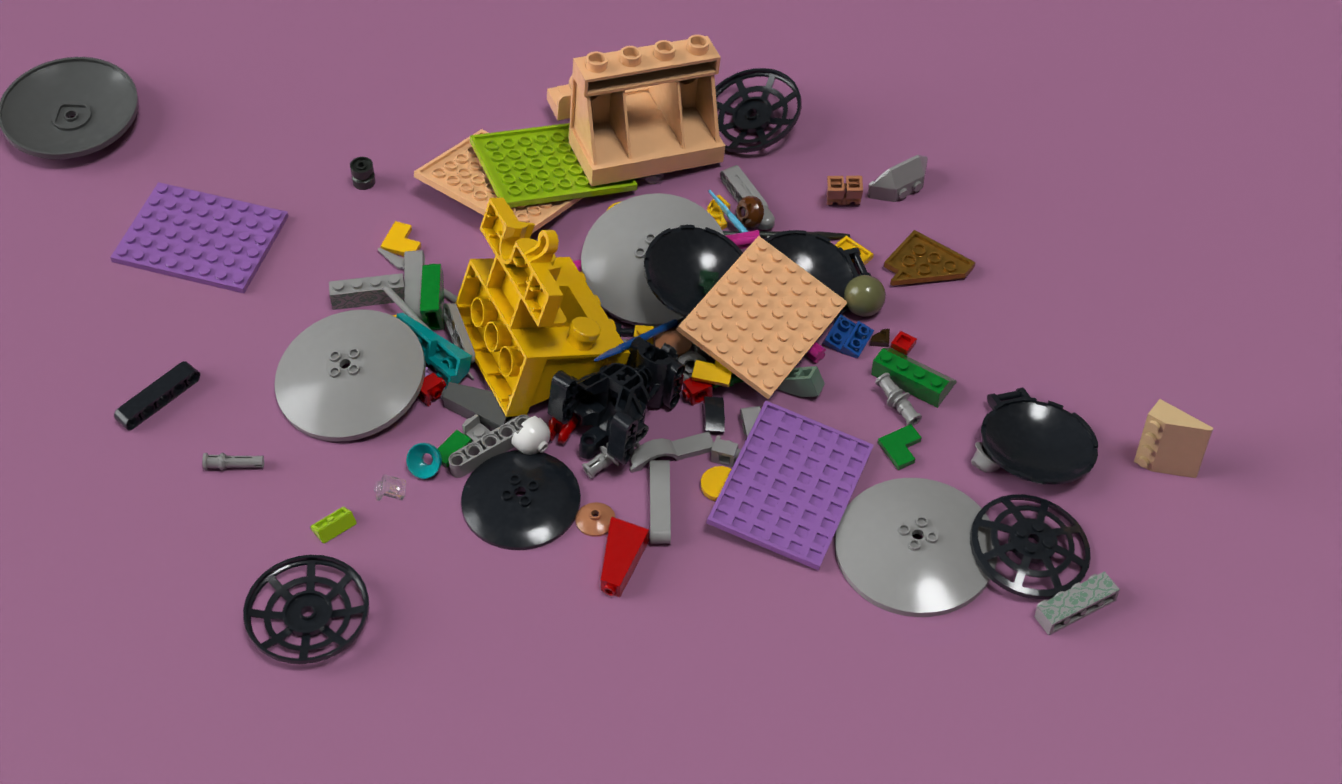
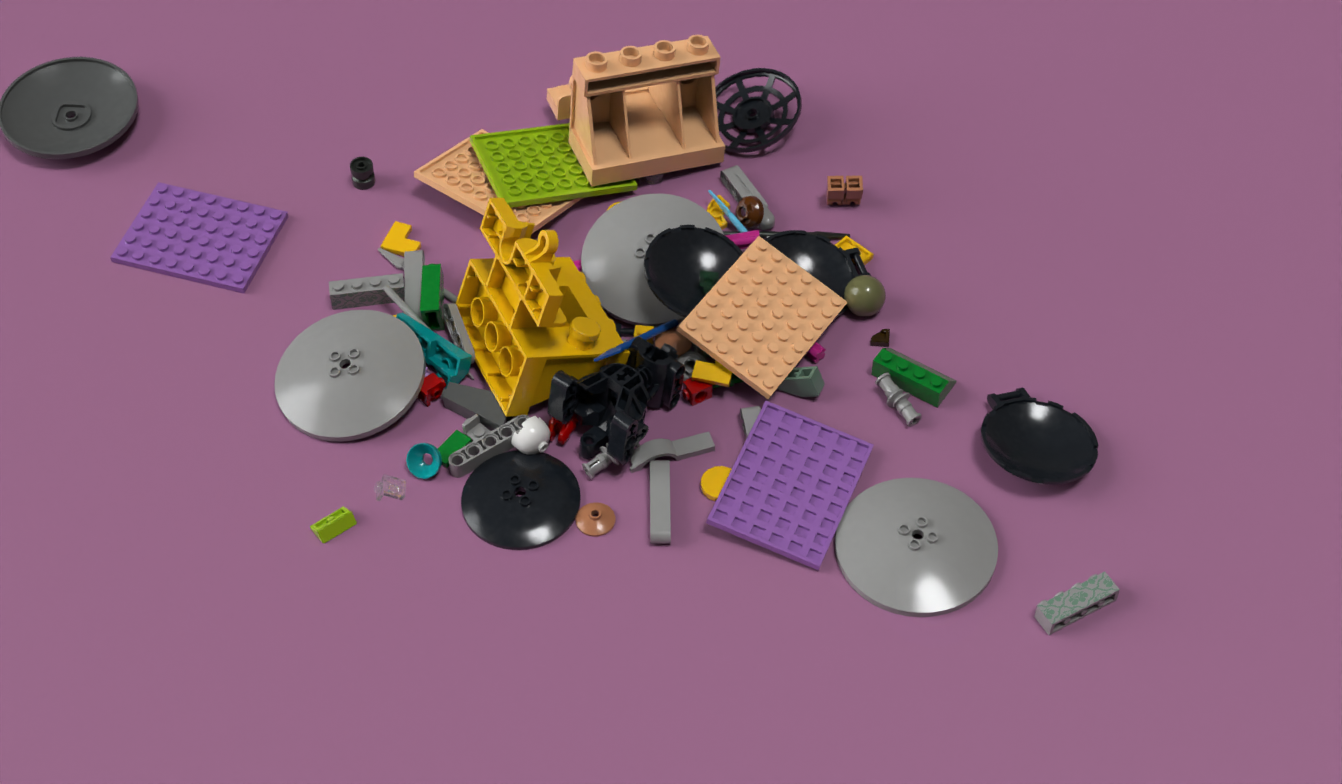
(157, 395): black beam -> none
(225, 461): light grey pin -> none
(306, 601): black dish -> none
(623, 551): red slope -> none
(714, 414): black slope -> none
(724, 452): light grey brick -> none
(848, 337): blue slope -> none
(897, 444): green tile -> none
(899, 180): light grey wedge -> none
(903, 342): red plate -> none
(925, 260): pearl gold wing -> none
(983, 460): light grey piece -> none
(1028, 551): black dish -> none
(1172, 441): tan slope -> none

